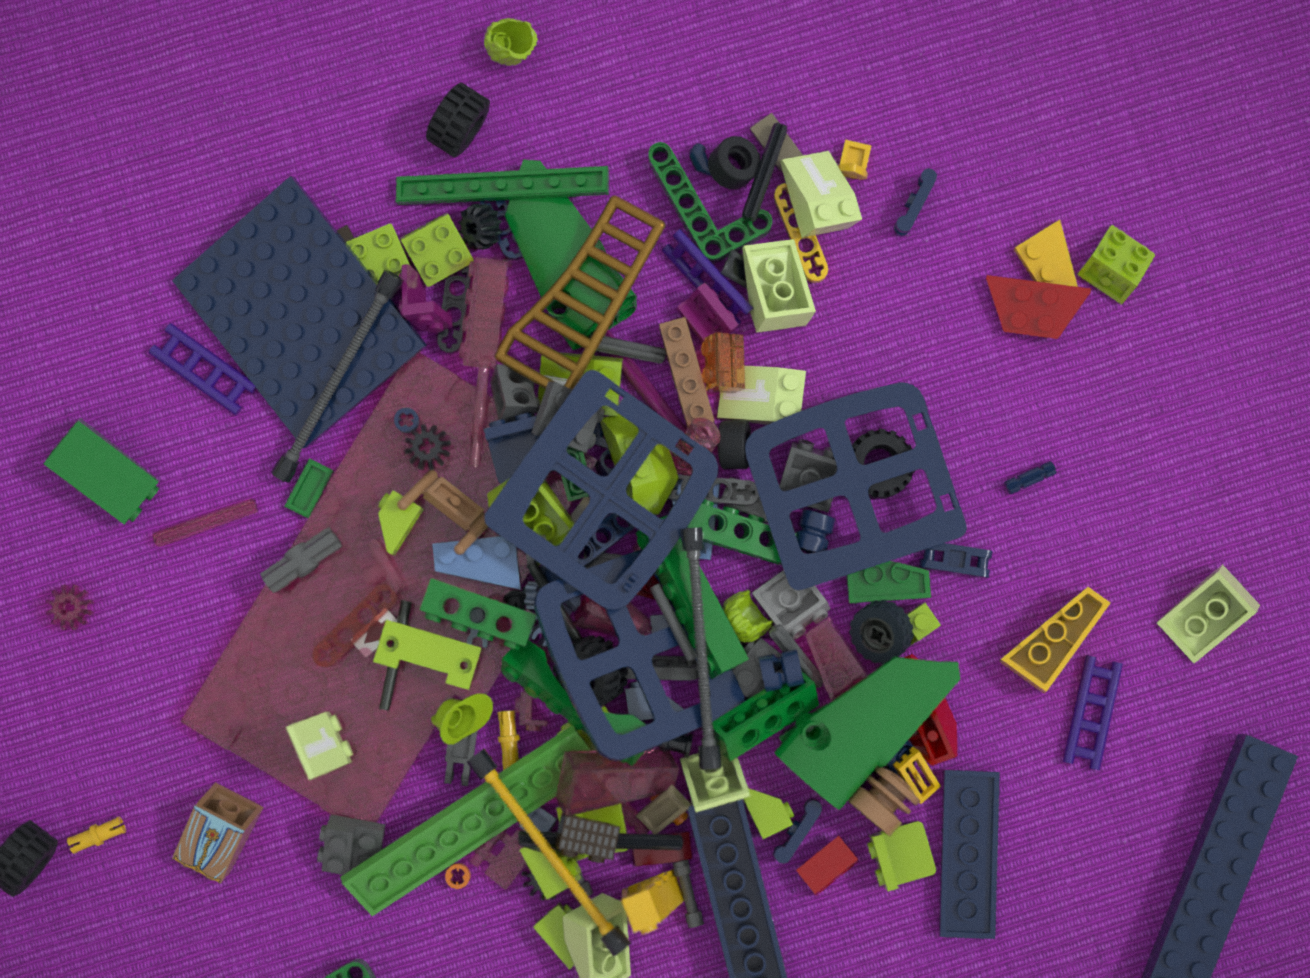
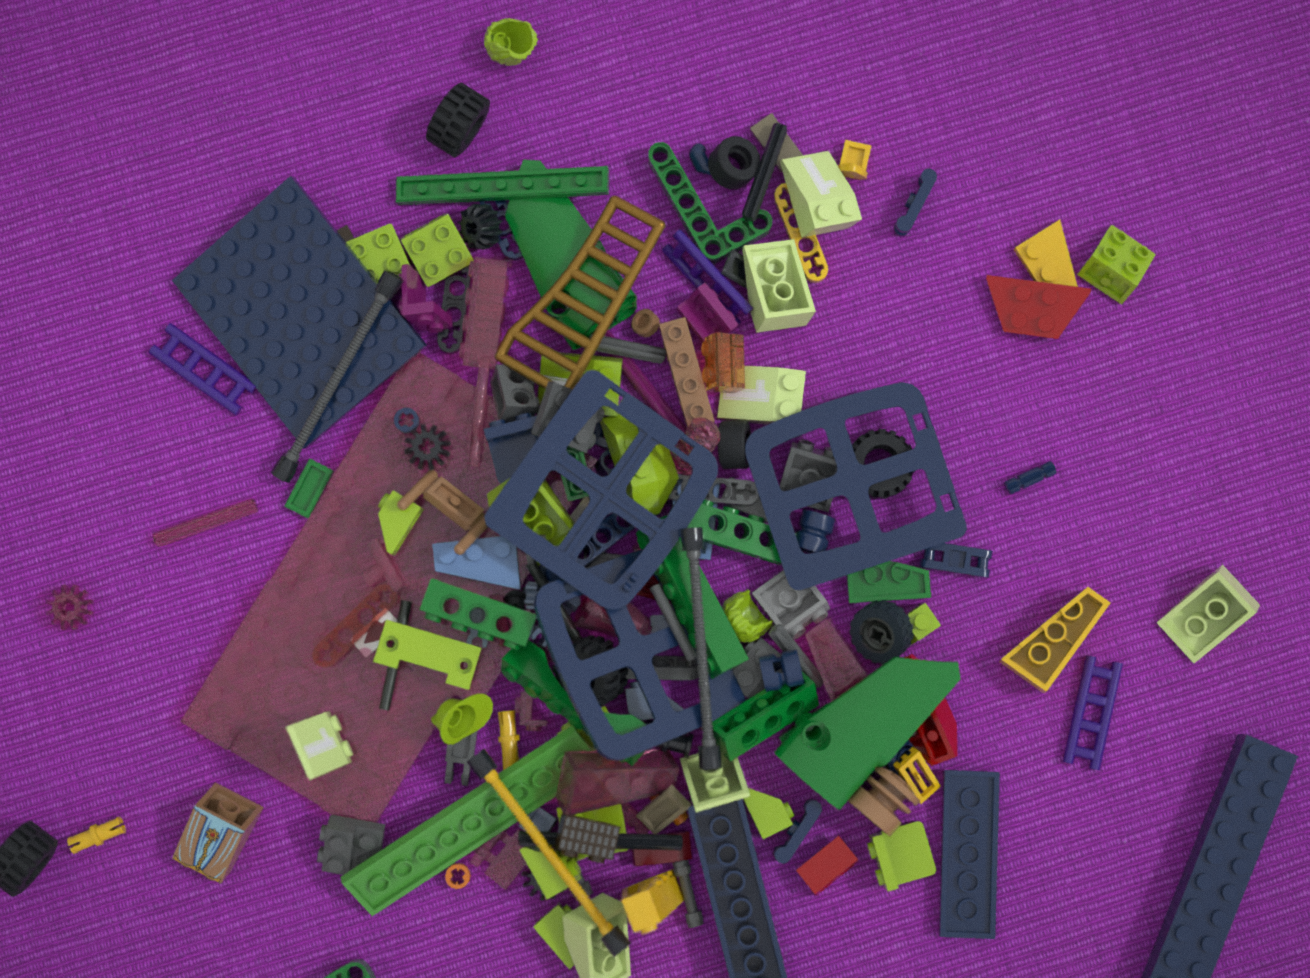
(102, 472): green slope -> none
(301, 560): dark grey piece -> none
(645, 323): none -> medium nougat tile

